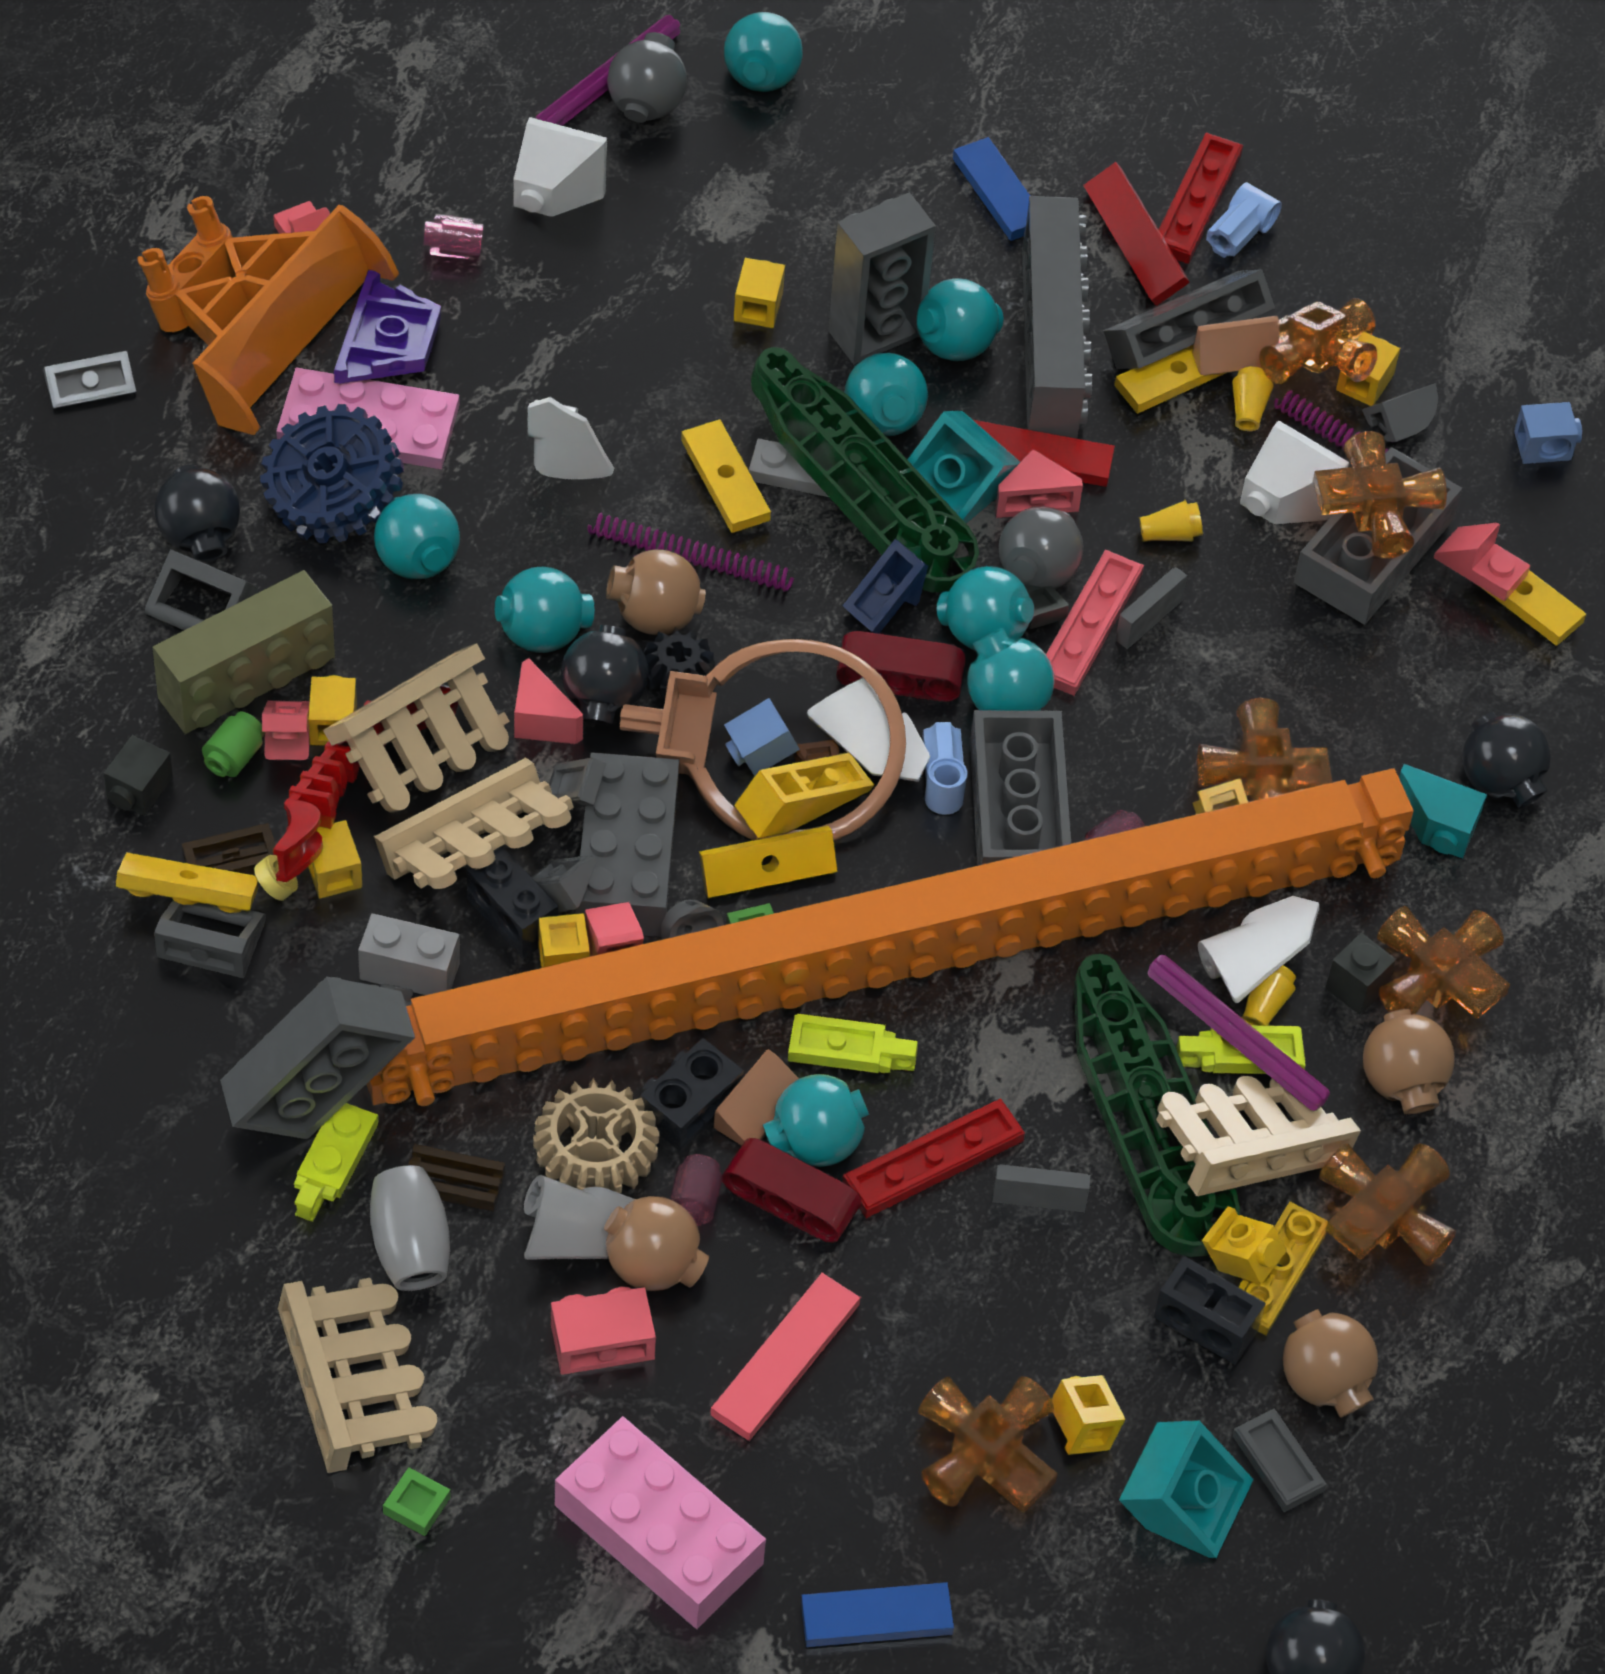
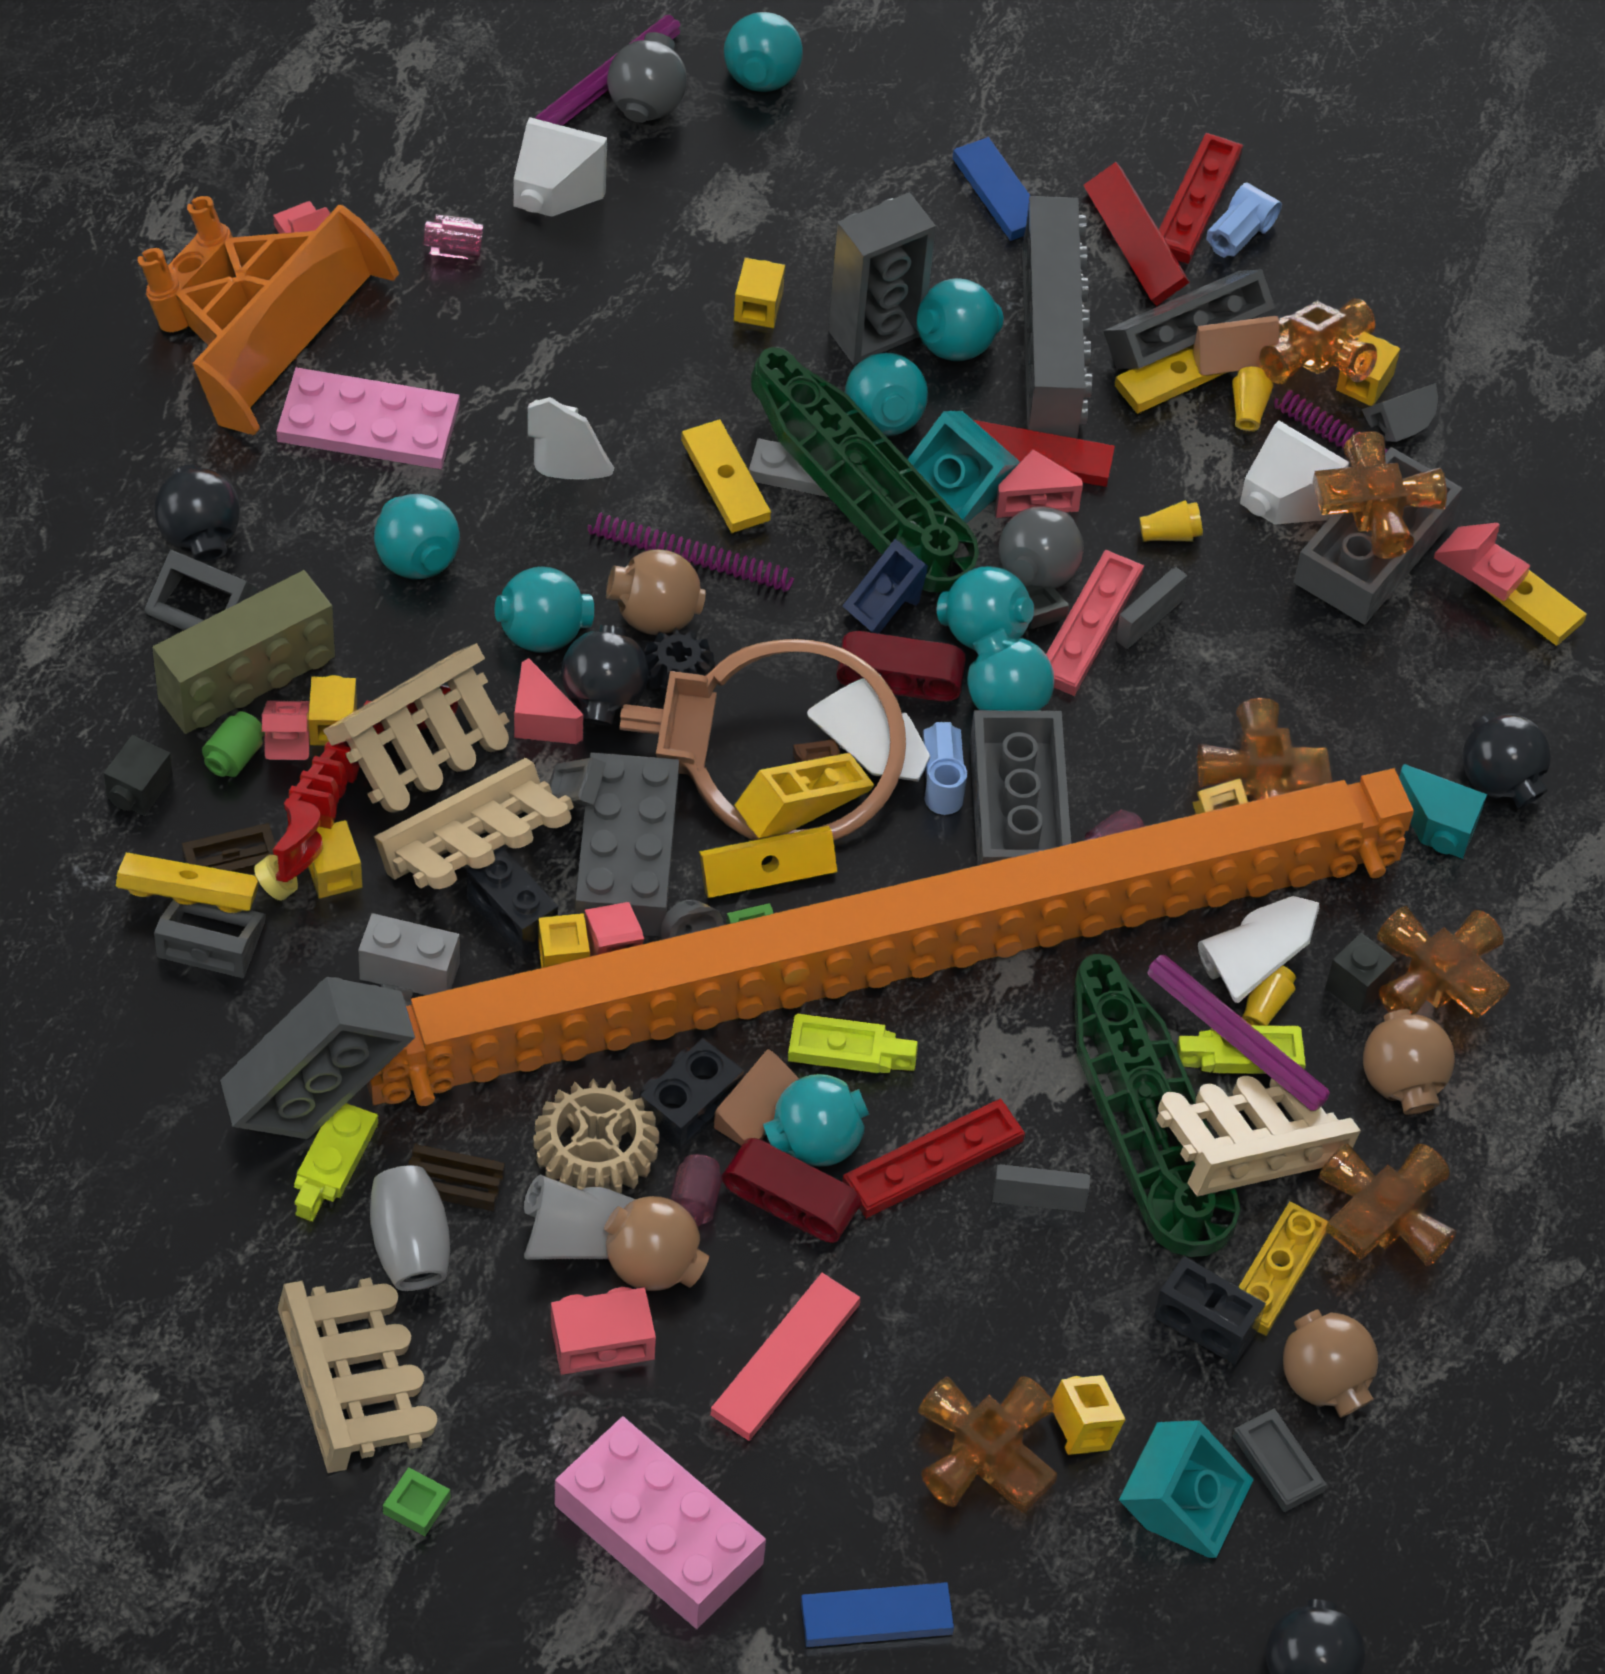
(89, 379): light grey slope -> none
(331, 473): dark blue piece -> none
(387, 333): dark purple wing -> none
(566, 880): dark grey slope -> none
(760, 737): medium blue brick -> none
(1244, 1246): yellow brick -> none
(1547, 432): medium blue brick -> none

